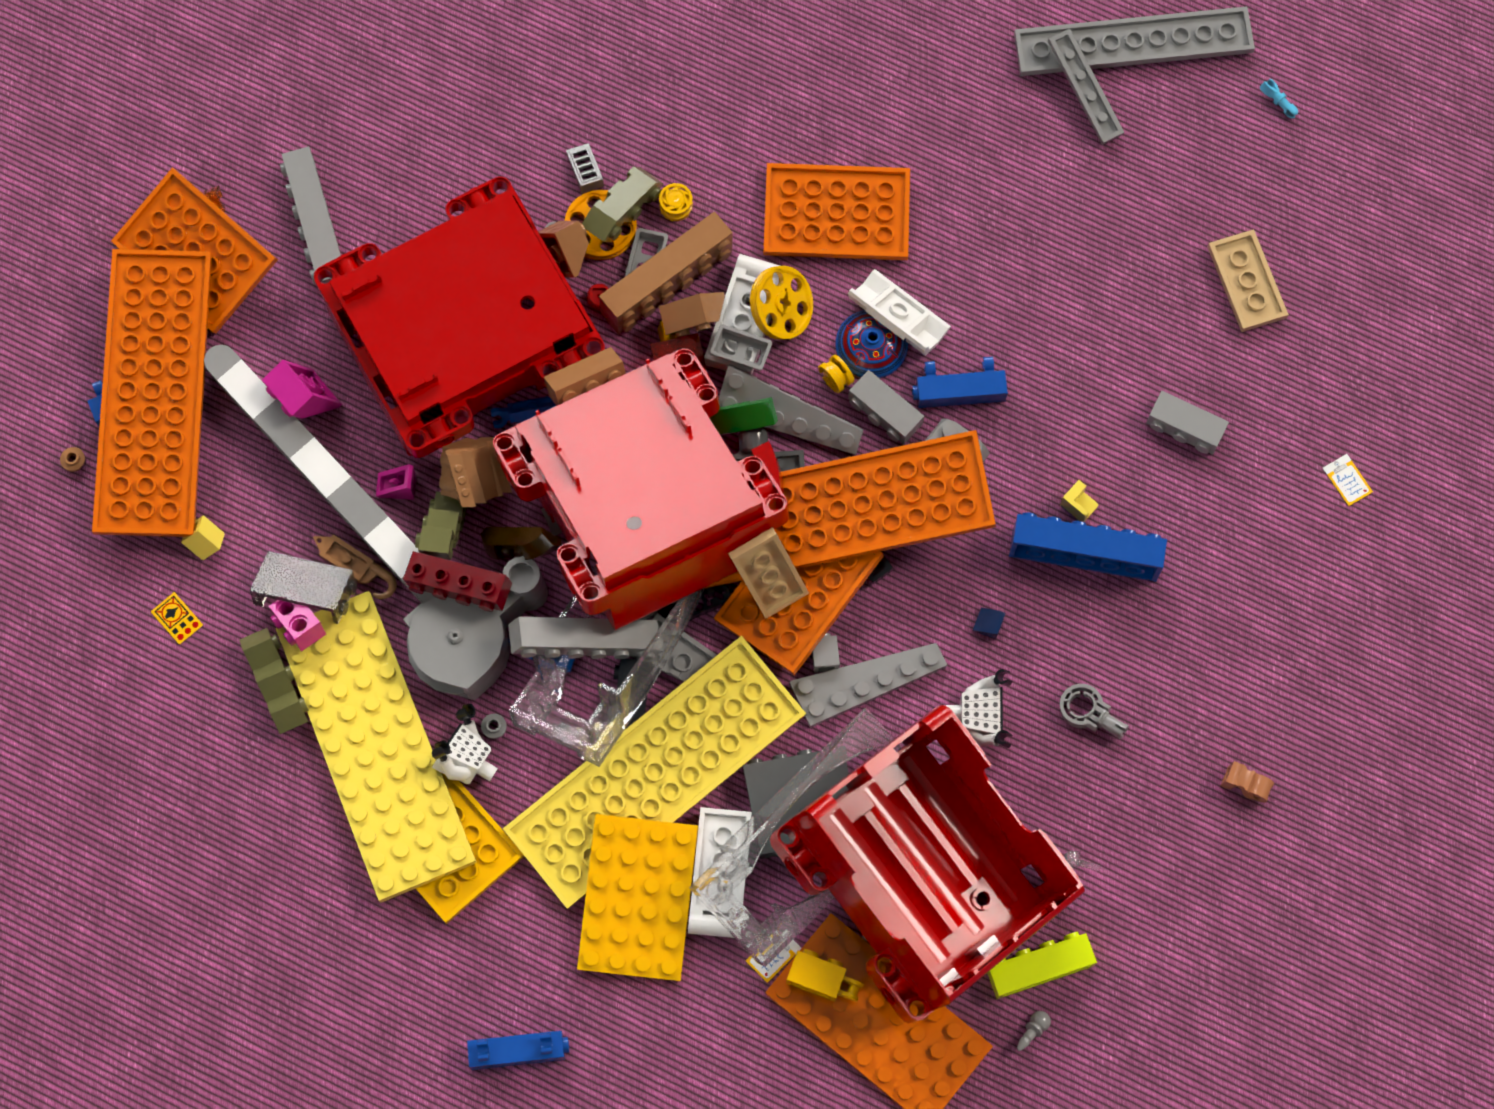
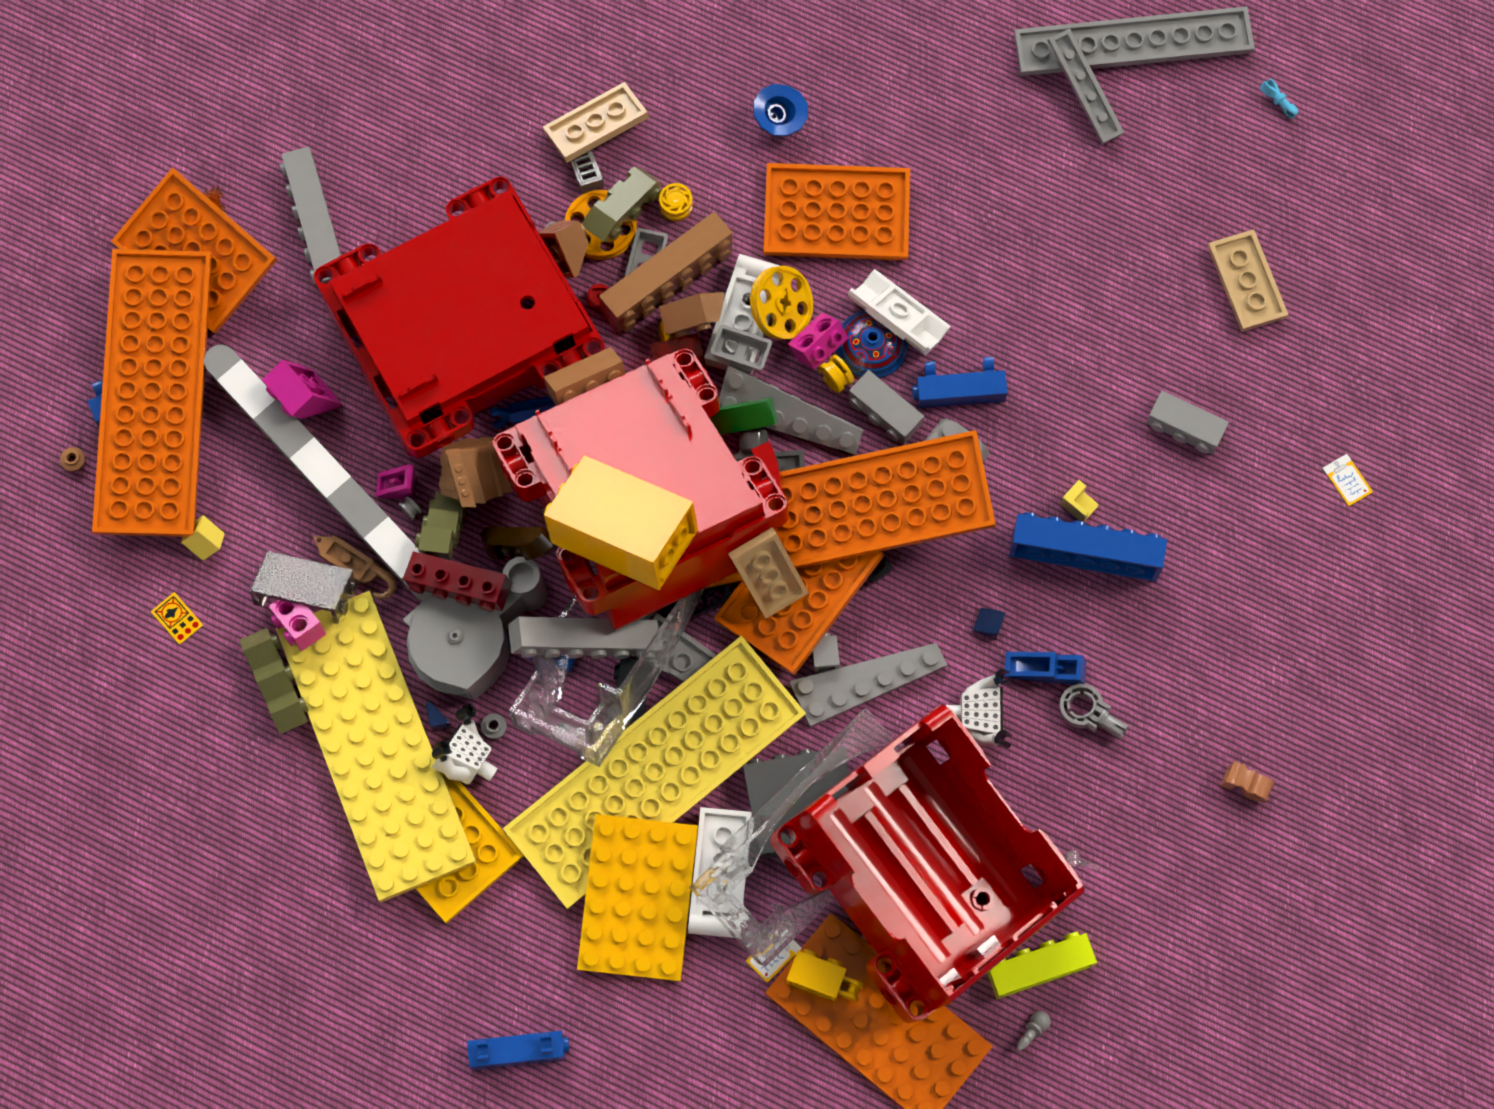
(410, 508): none -> light grey bush
(436, 719): none -> dark blue slope
(595, 122): none -> tan plate
(621, 522): none -> yellow container
(786, 106): none -> blue hat
(818, 340): none -> dark pink brick
(1046, 667): none -> blue slope

